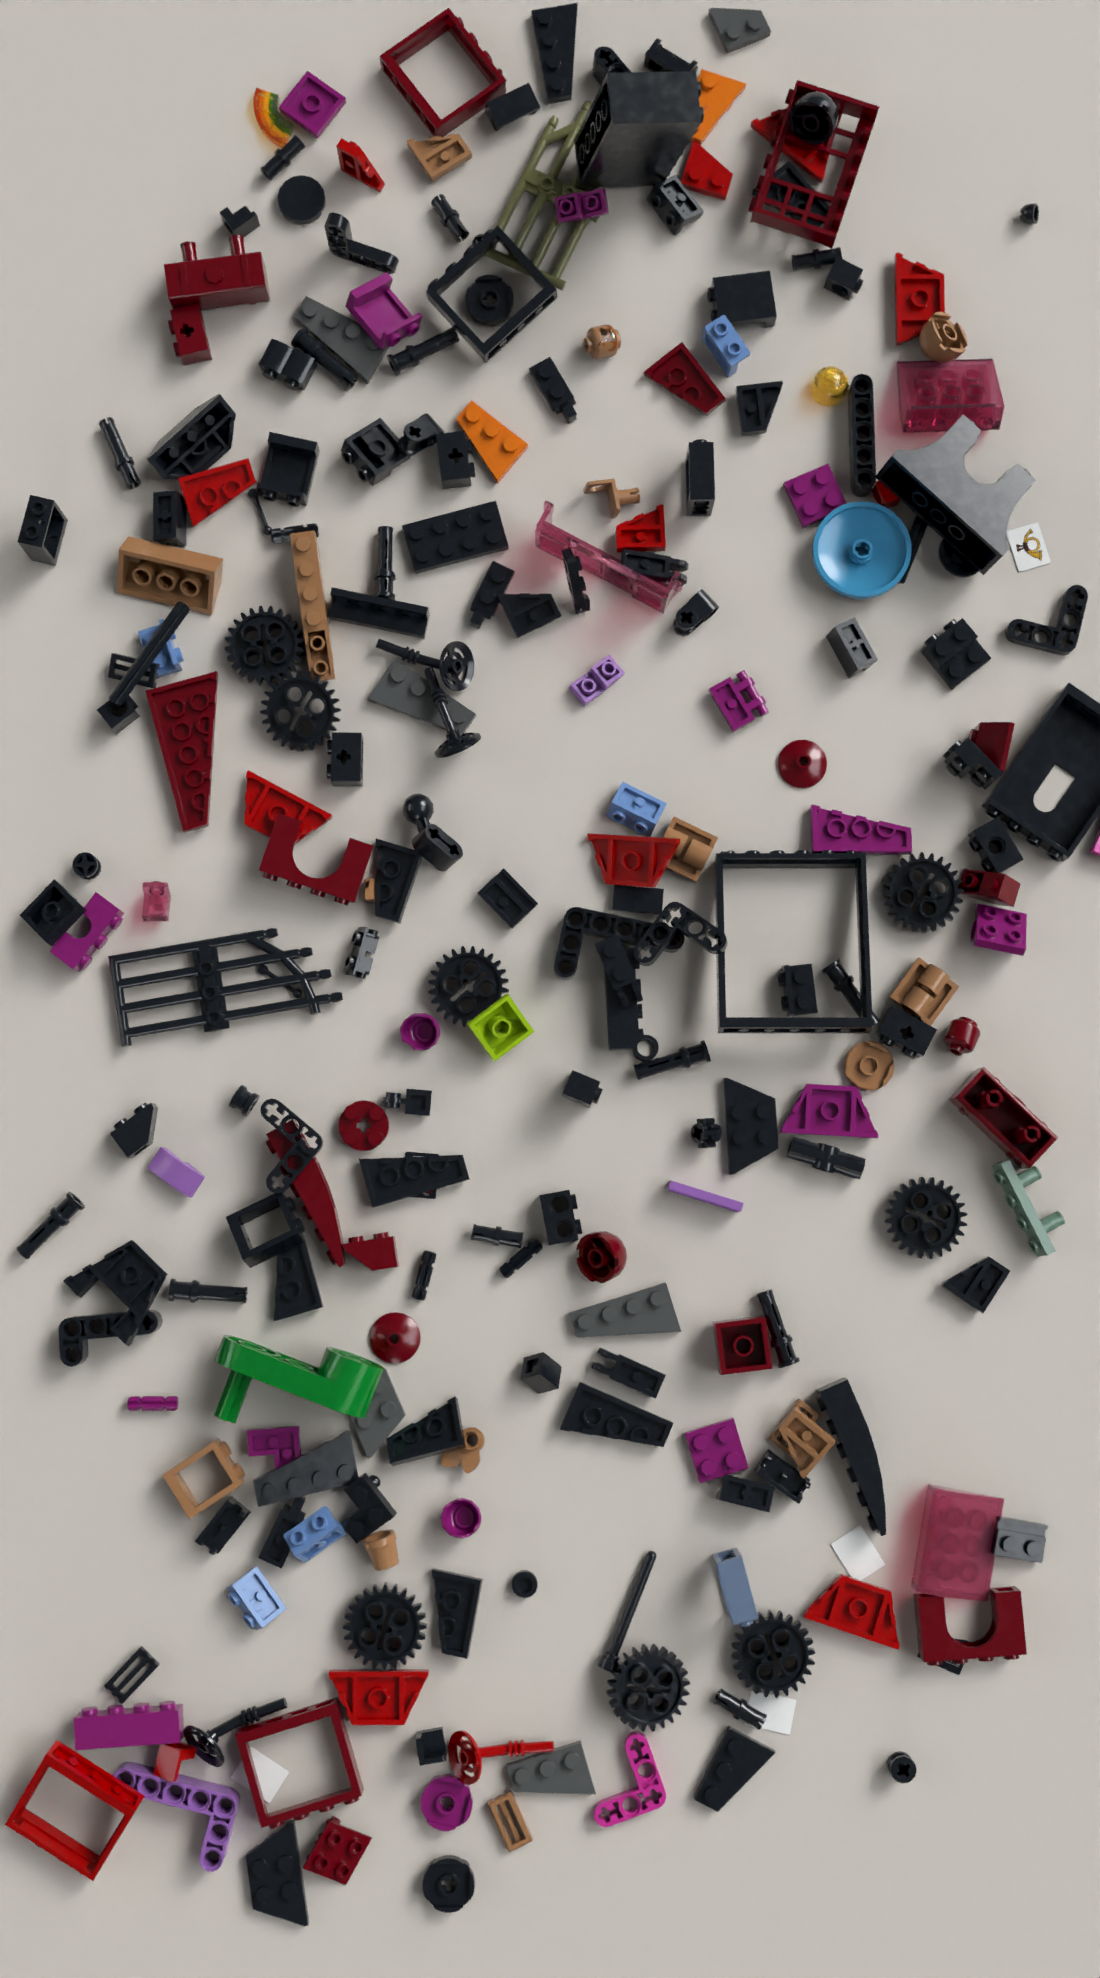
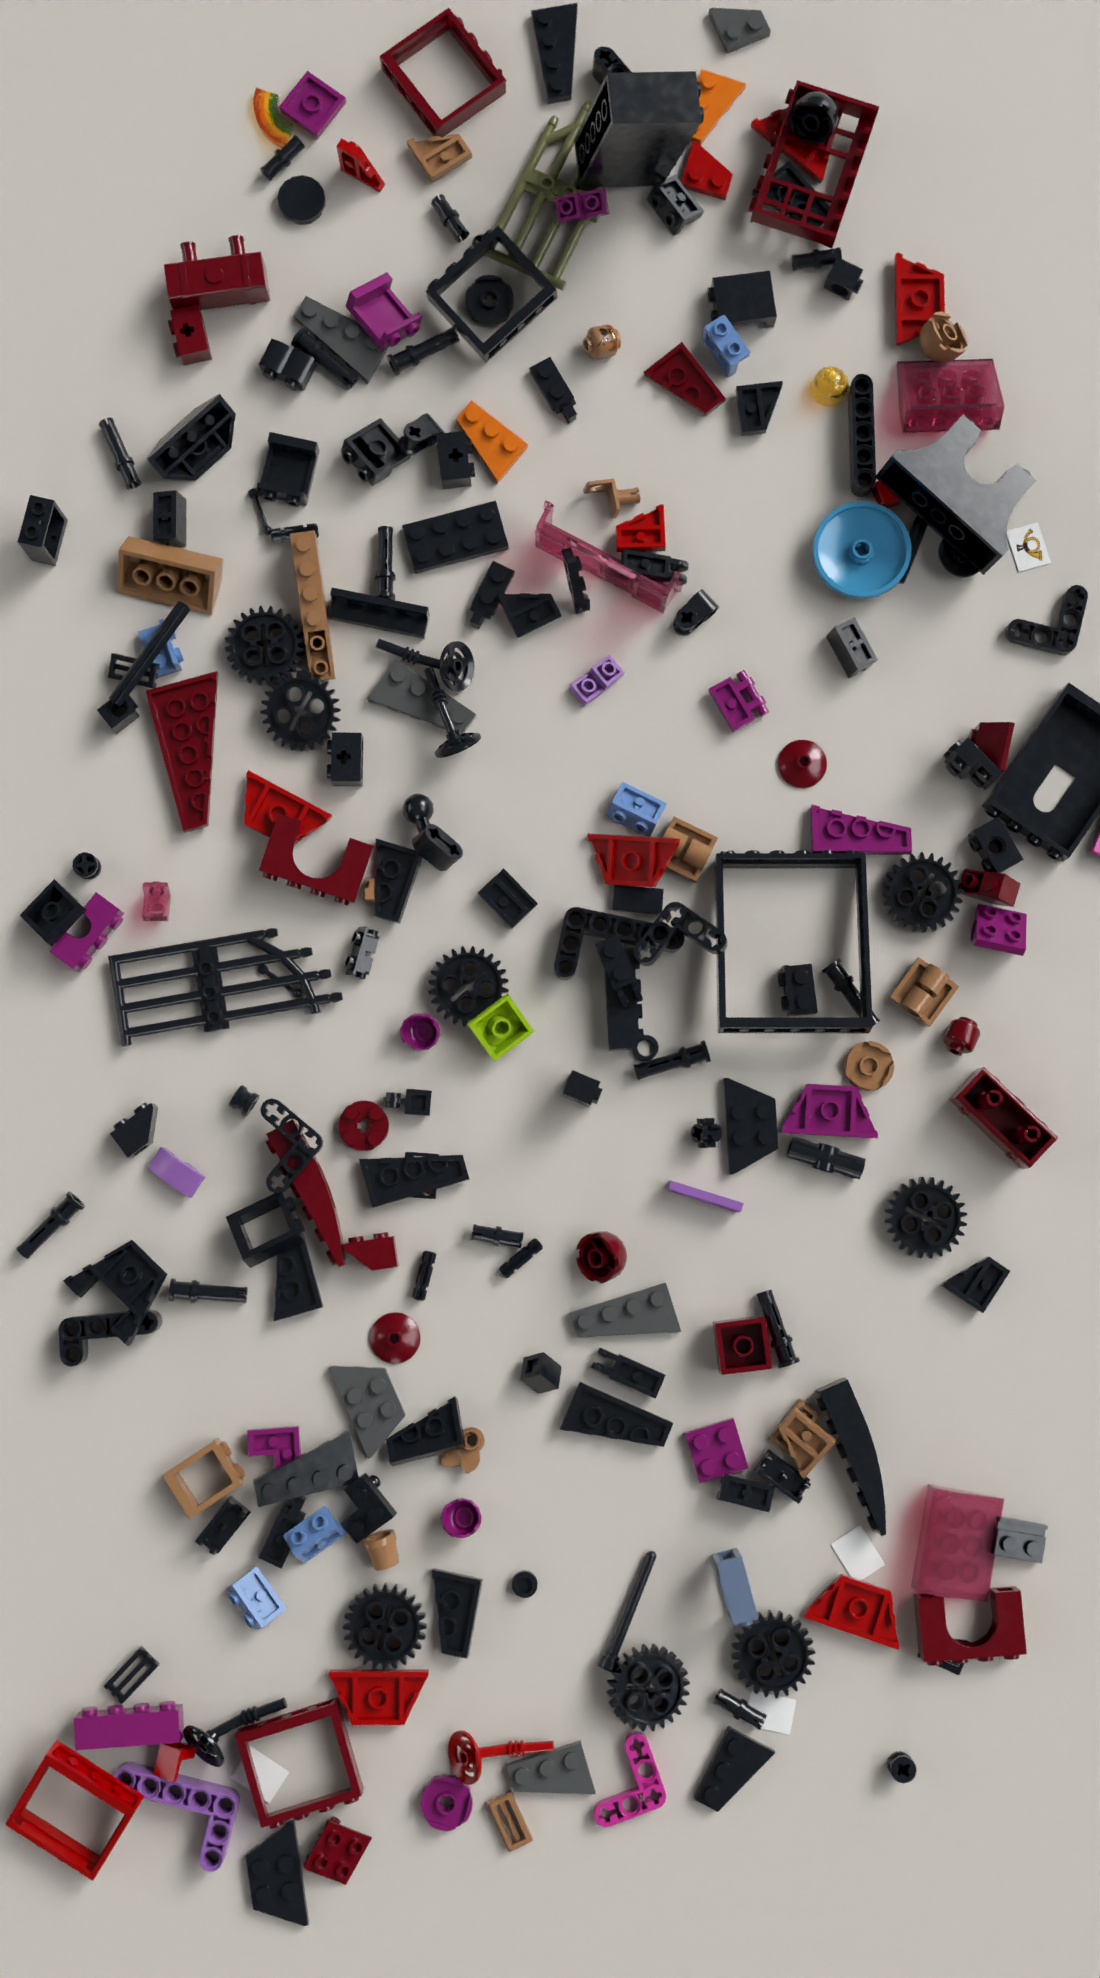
(152, 1403): magenta axle -> none
(215, 487): red wing -> none
(240, 222): black panel -> none
(340, 1383): green beam -> none
(343, 246): black beam -> none
(431, 1746): black panel -> none
(456, 1869): black plate -> none
(511, 106): black hinge -> none
(553, 1218): black brick -> none
(662, 60): black hinge -> none
(700, 478): black window -> none
(814, 495): magenta plate -> none
(919, 1032): black brick -> none
(955, 653): black plate -> none
(1027, 1218): sand green plate -> none
(1030, 213): black hinge -> none

